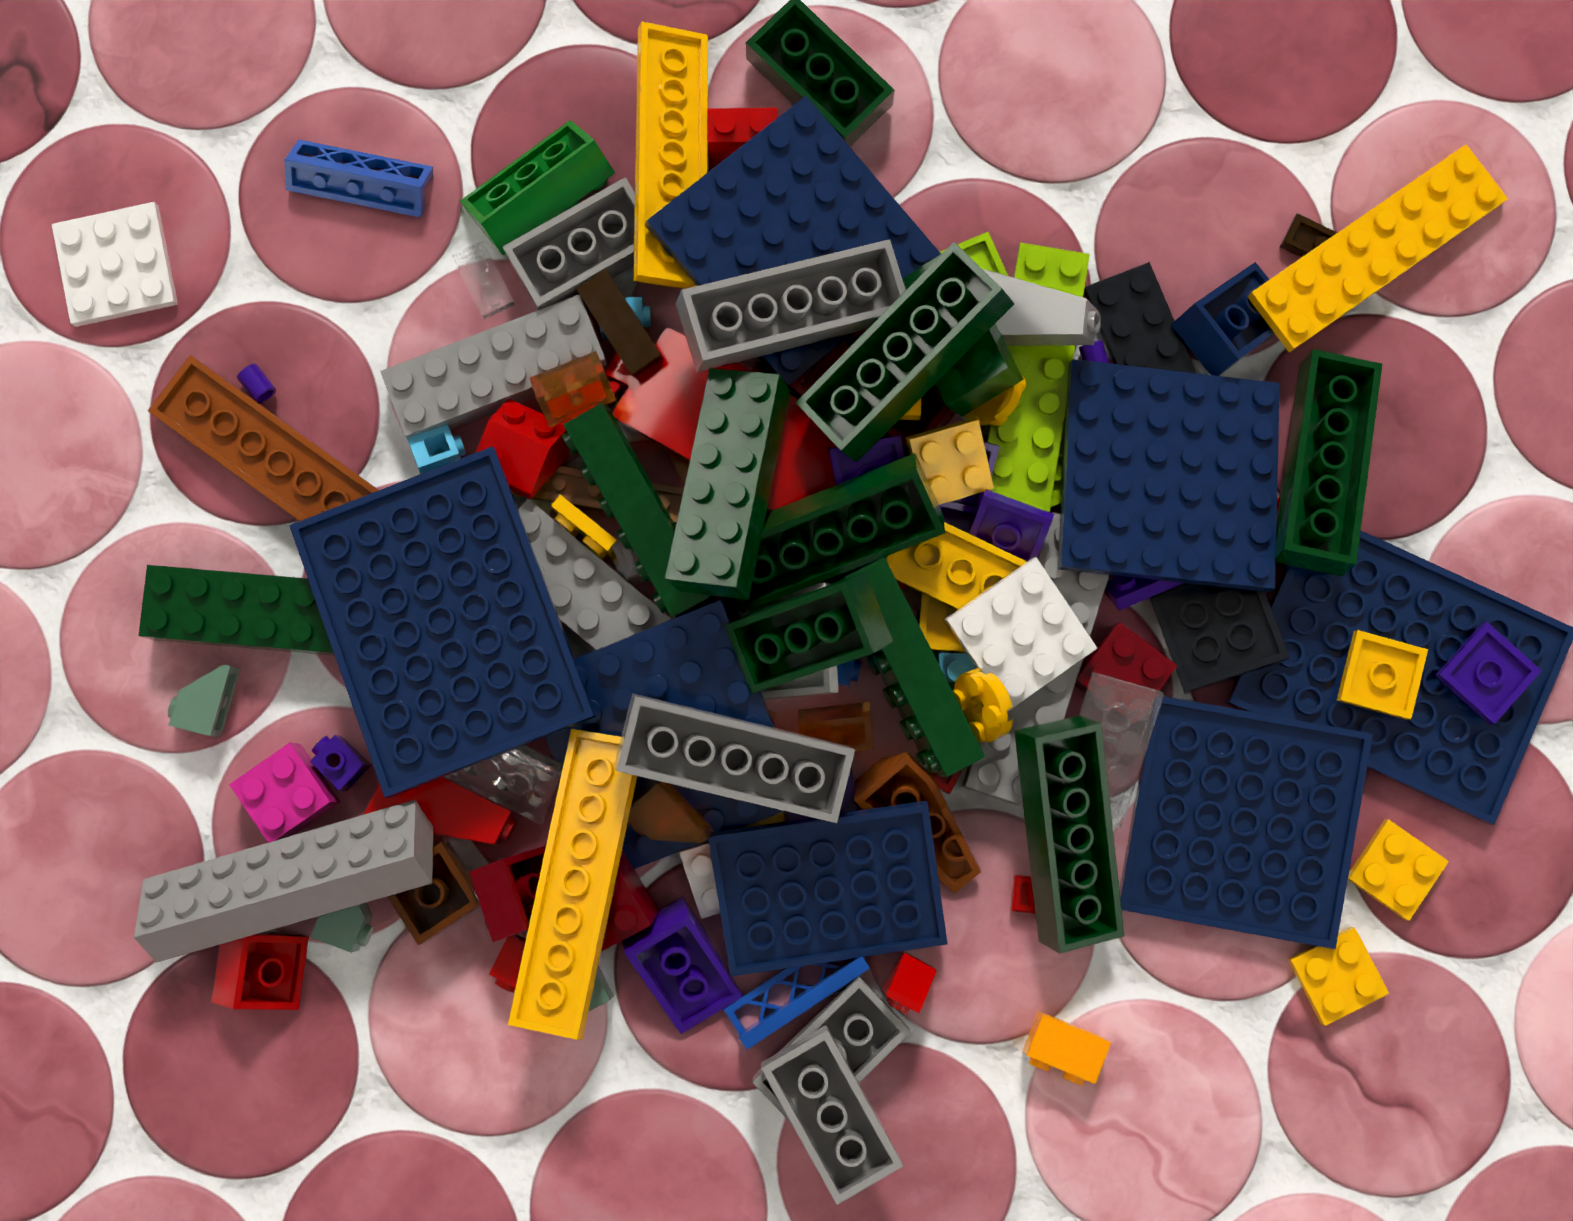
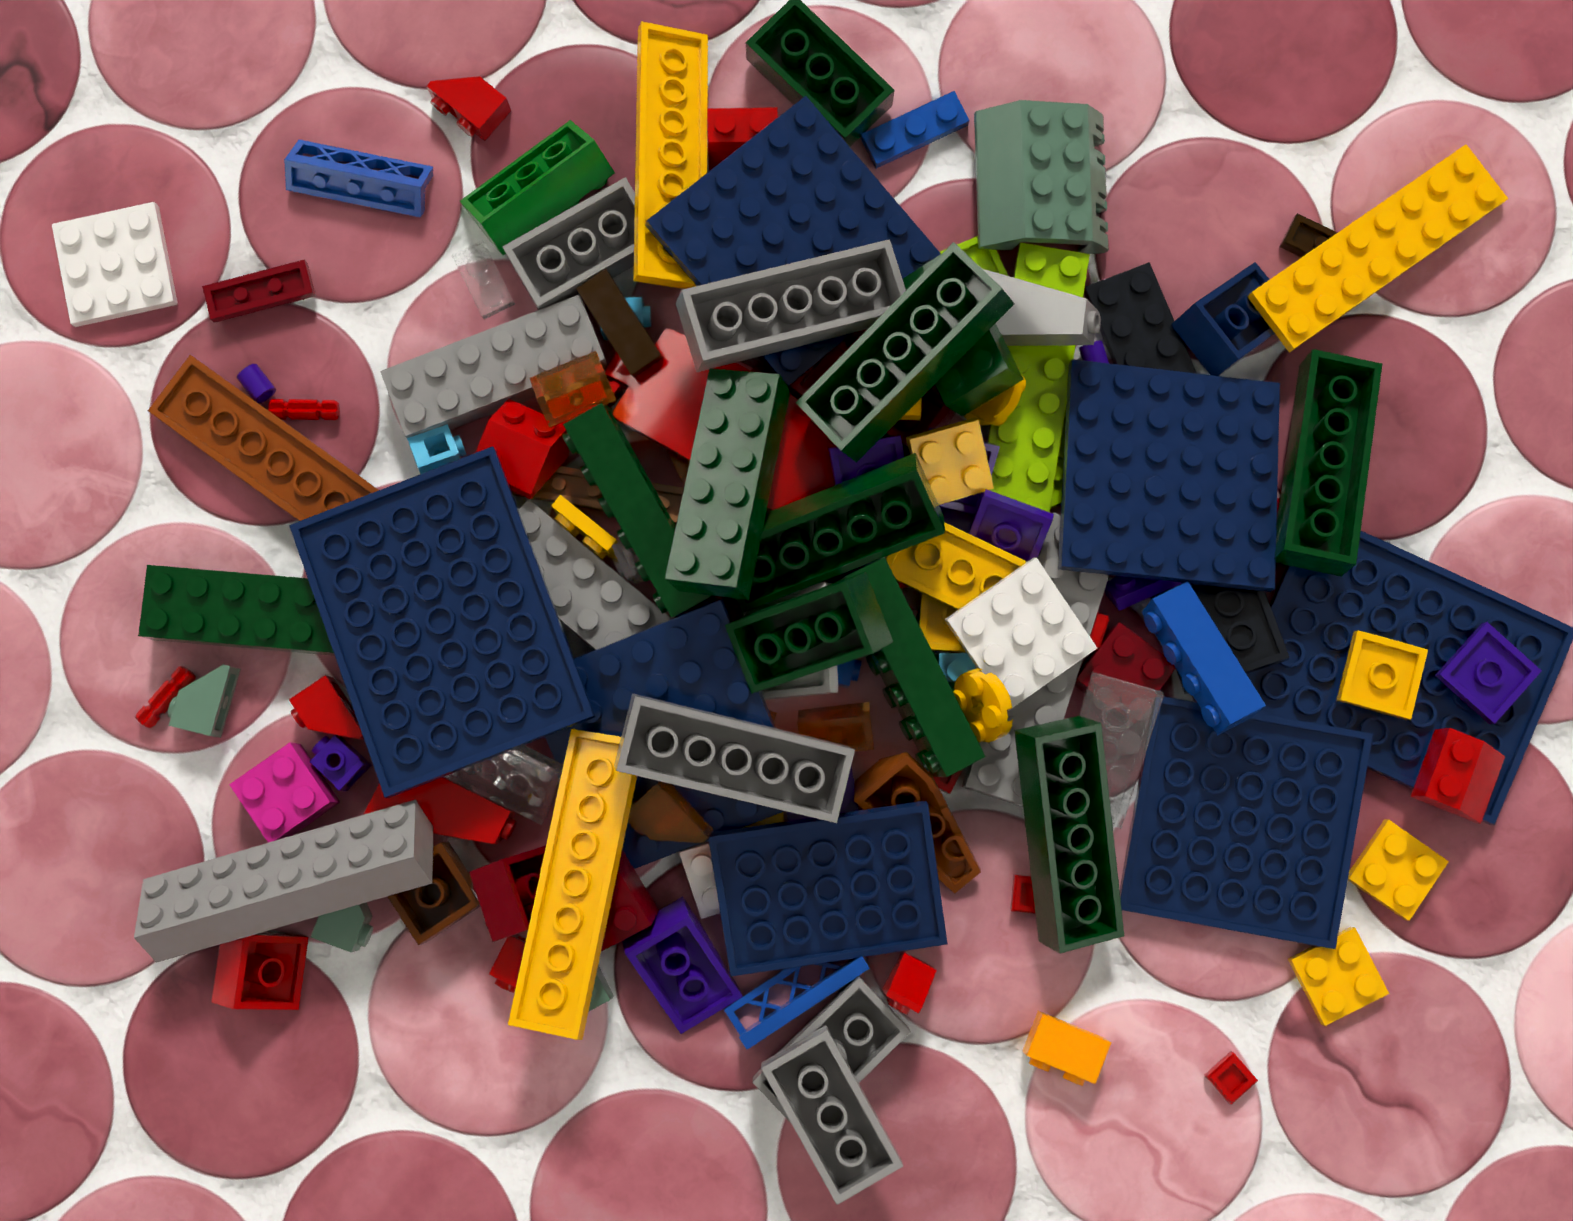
(160, 701): none -> red axle
(259, 291): none -> dark red plate
(305, 409): none -> red axle
(325, 709): none -> red slope
(472, 102): none -> red slope
(915, 129): none -> blue plate
(1040, 175): none -> sand green slope
(1099, 629): none -> red tile
(1202, 658): none -> blue brick
(1231, 1077): none -> red tile
(1458, 774): none -> red slope

